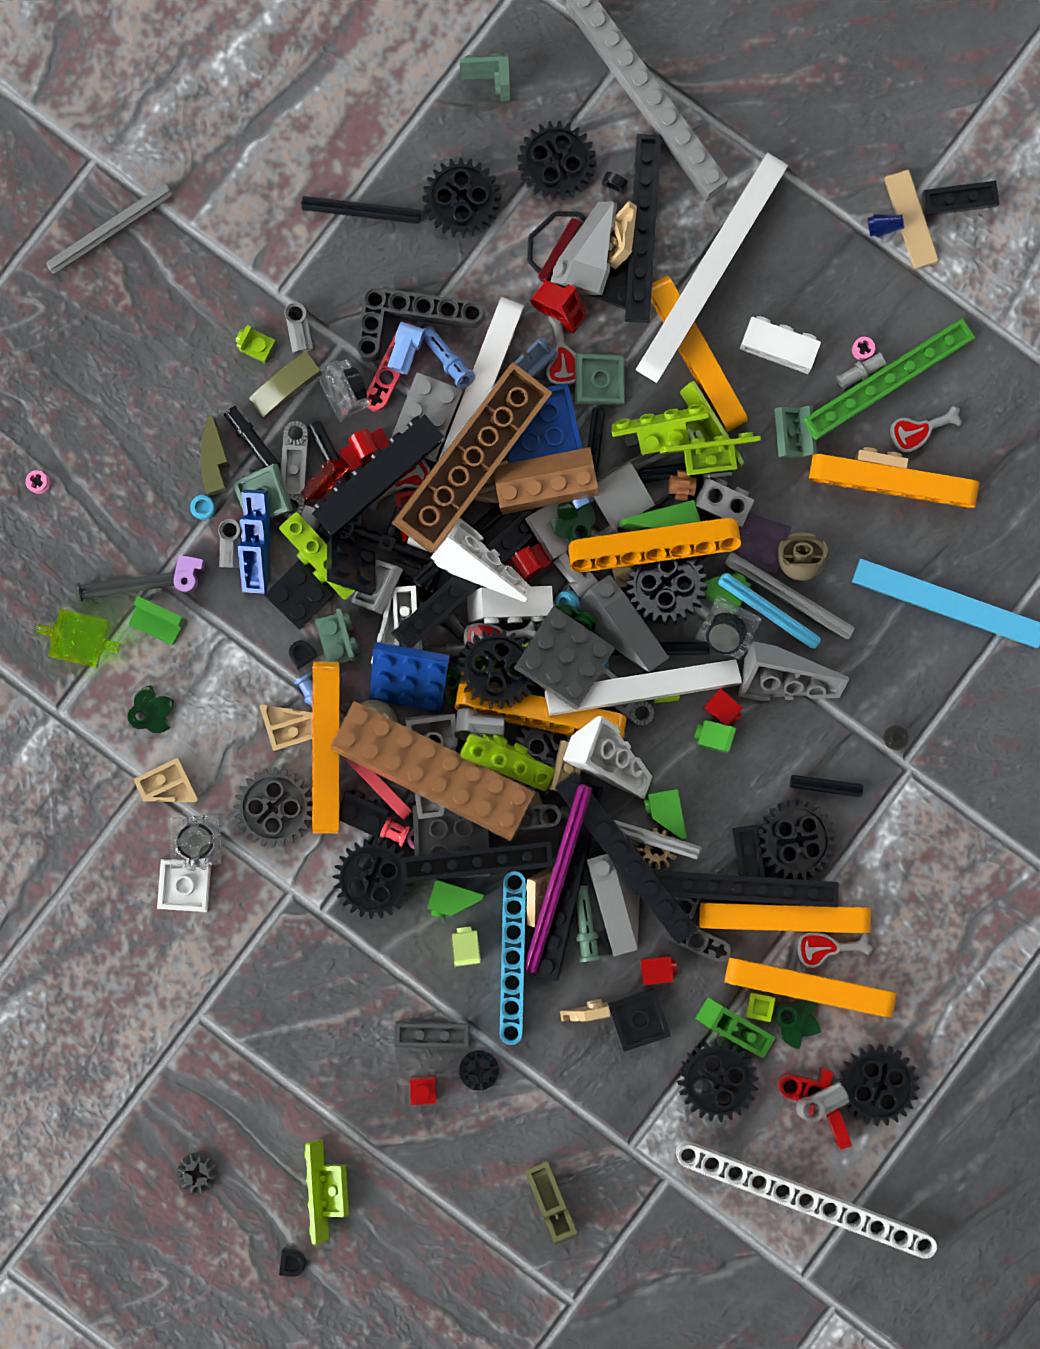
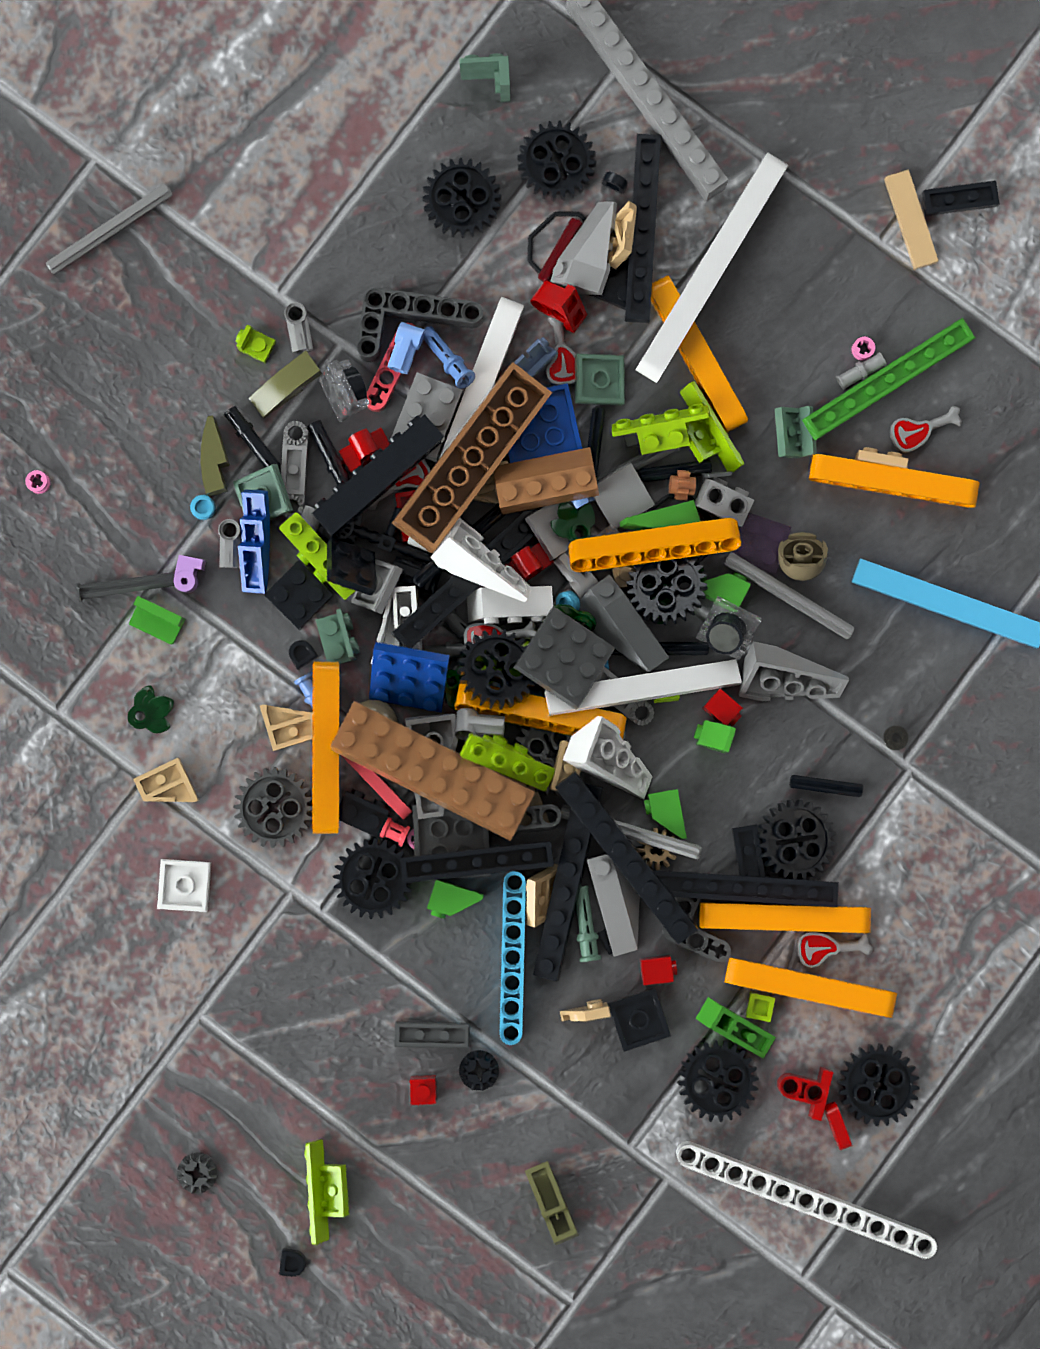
(78, 638): clear neon green plate -> none
(195, 842): clear piece -> none
(320, 484): clear red plate -> none
(361, 209): black axle -> none
(466, 946): yellowish green slope -> none
(557, 878): magenta axle -> none
(711, 456): lime bracket -> none
(769, 610): medium azure axle -> none
(780, 344): white brick -> none
(800, 1022): dark green plate -> none
(824, 1101): light grey piece -> none
(884, 224): clear blue cone -> none

